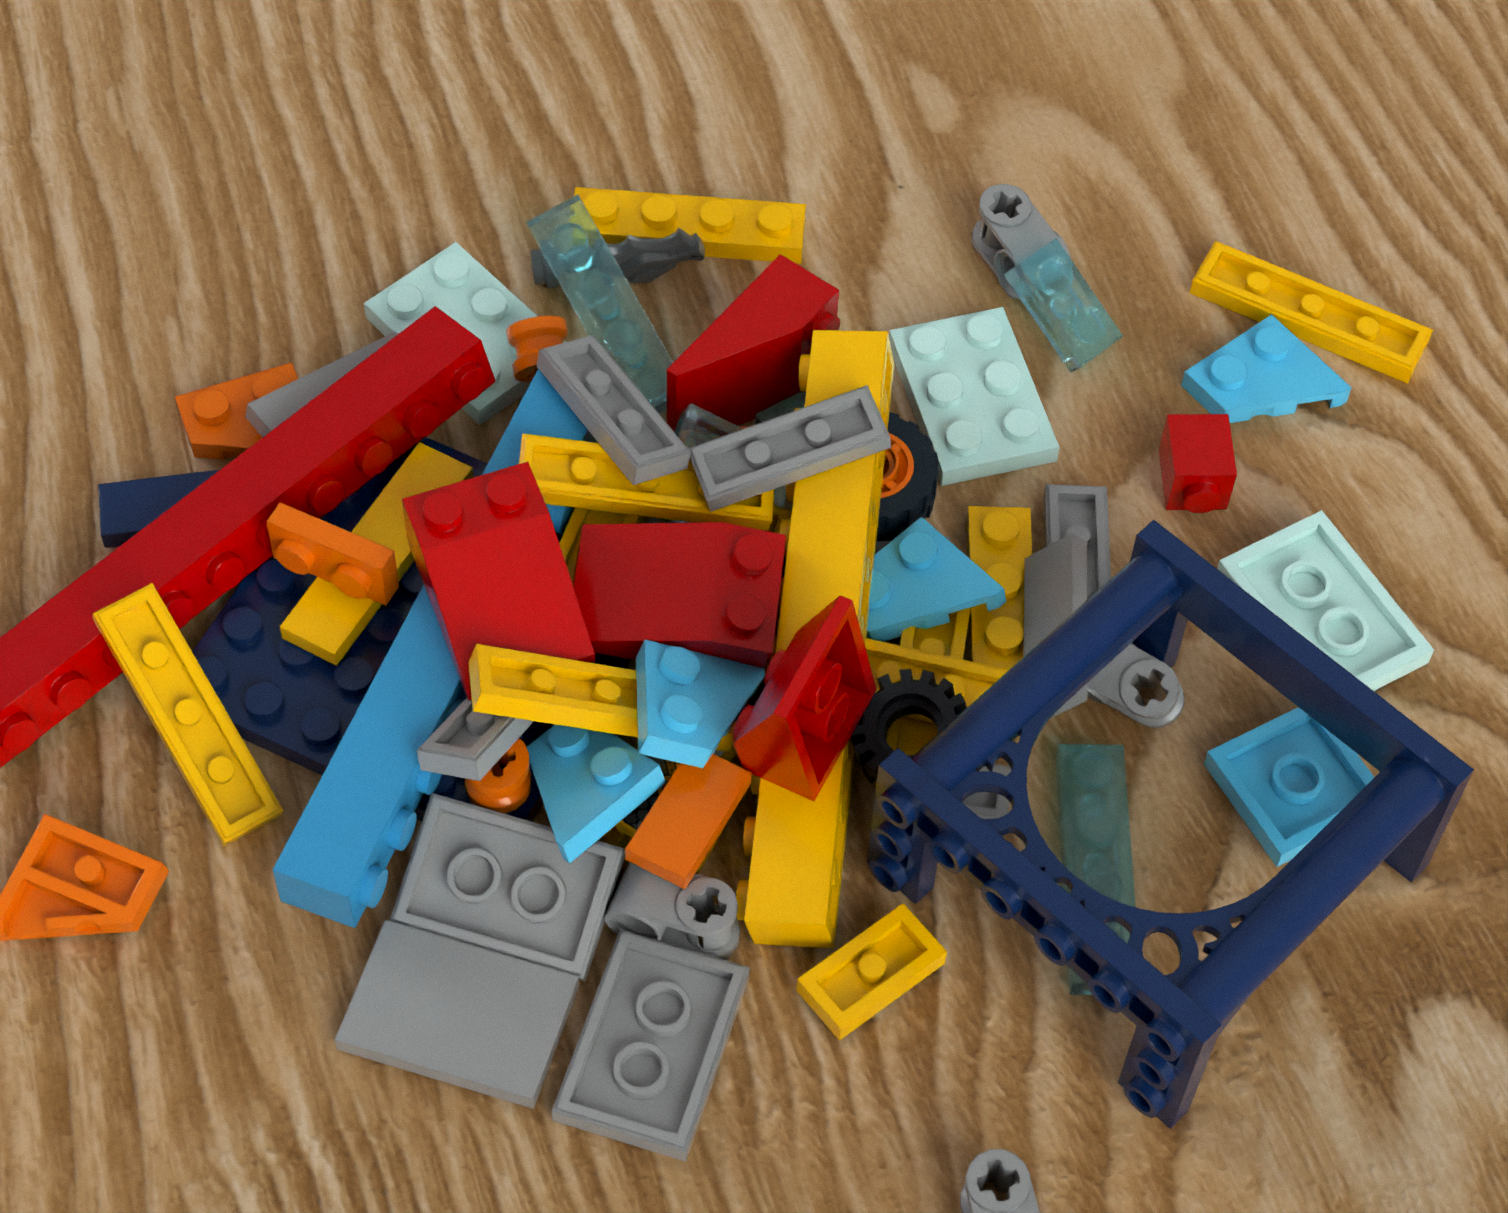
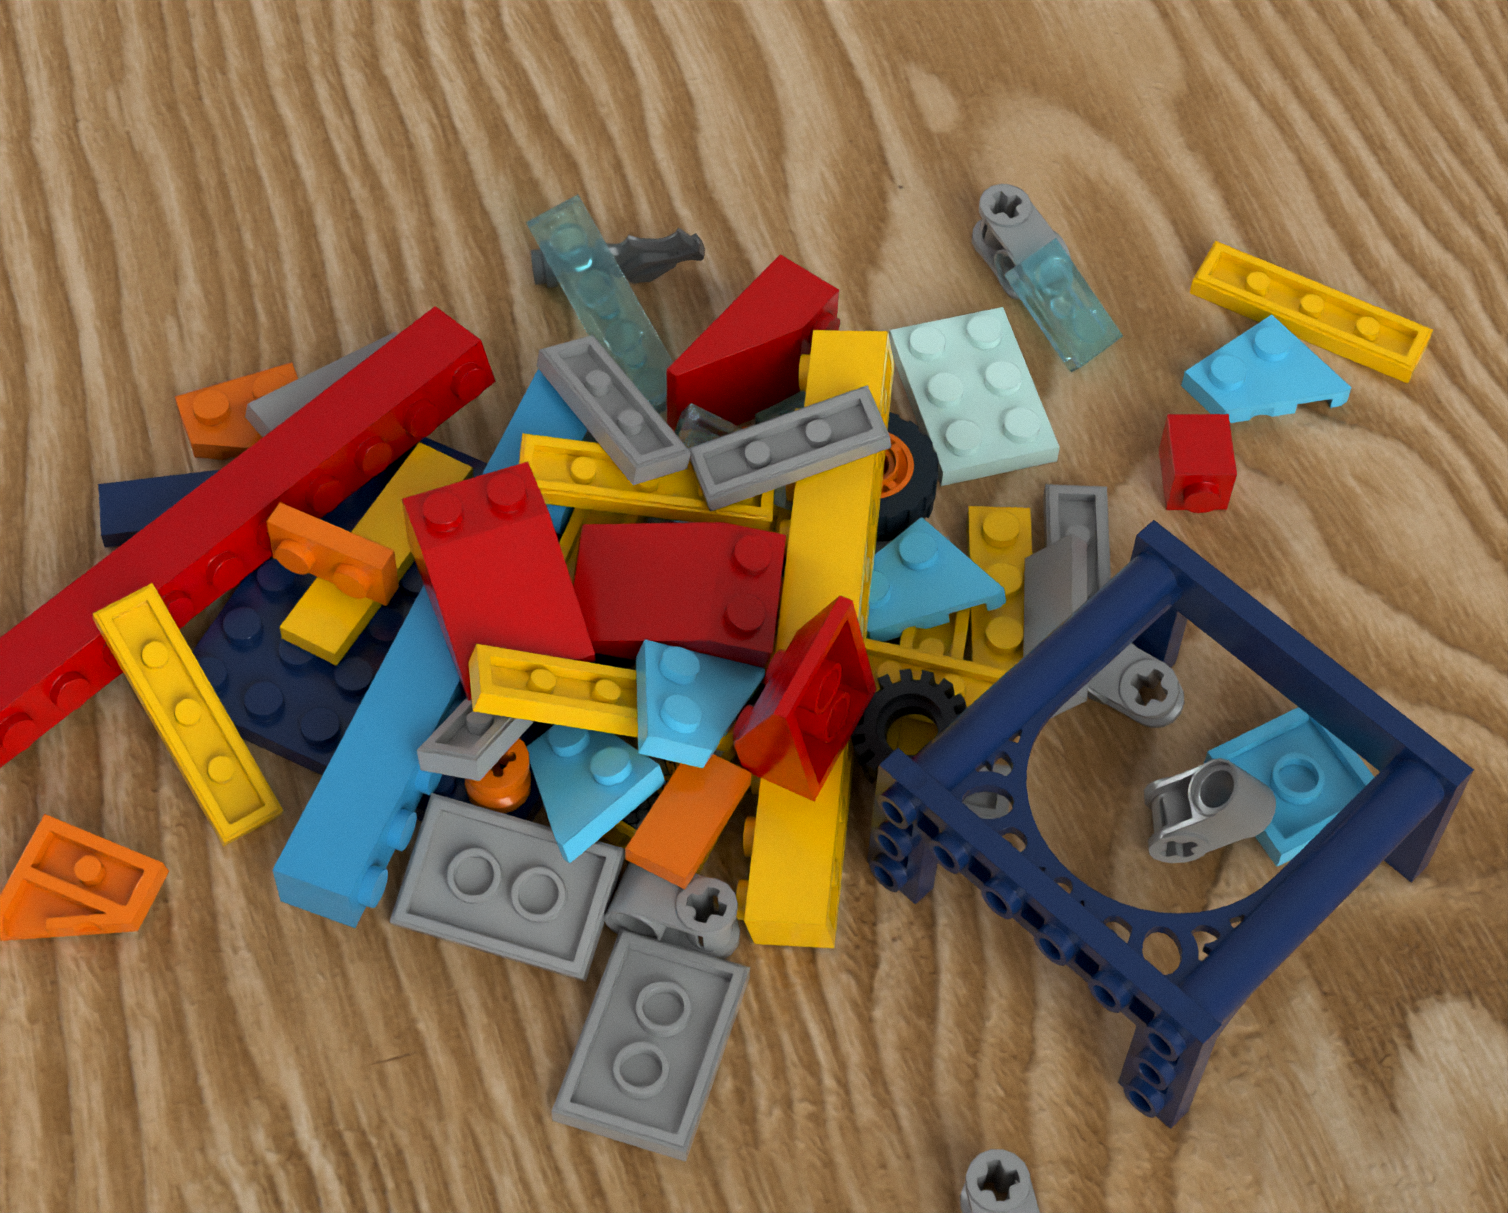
(458, 1013): light grey tile -> none
(471, 298): light aqua plate -> none
(529, 337): orange wheel -> none
(725, 225): yellow plate -> none
(871, 971): yellow plate -> none
(1095, 827): clear light blue plate -> none
(1206, 810): none -> light grey piece
(1331, 599): light aqua plate -> none

